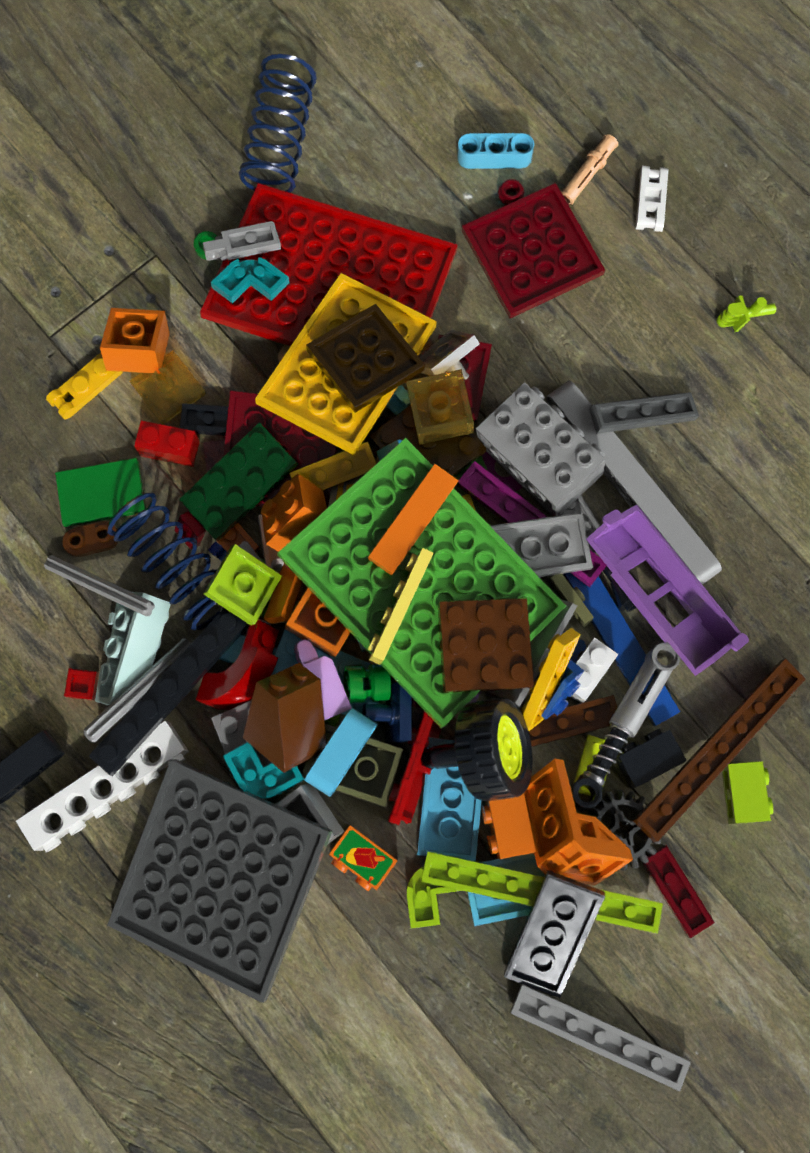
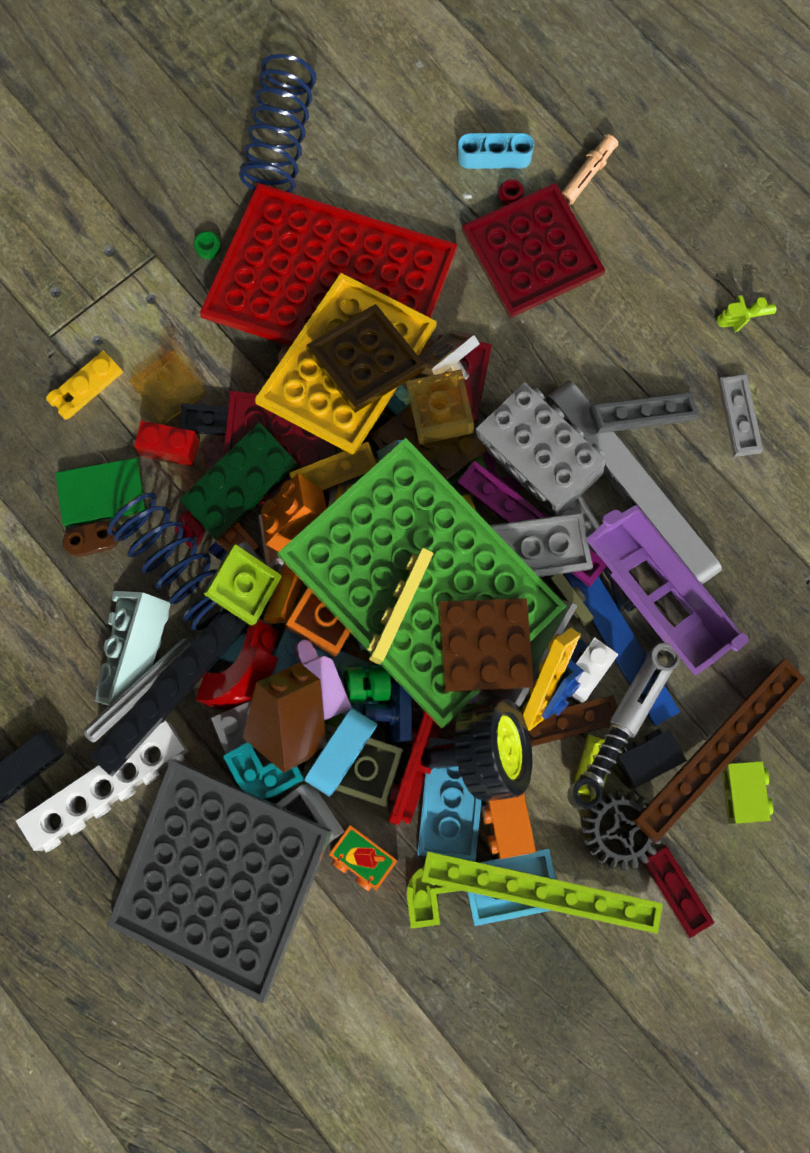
(81, 684): red tile -> none
(99, 585): light grey axle -> none
(135, 340): orange brick -> none
(241, 275): teal plate -> none
(243, 242): light grey hinge -> none
(413, 519): orange tile -> none
(554, 933): tile -> none
(565, 840): orange bracket -> none
(600, 1037): light grey plate -> none
(652, 198): white plate -> none
(740, 415): none -> light grey tile

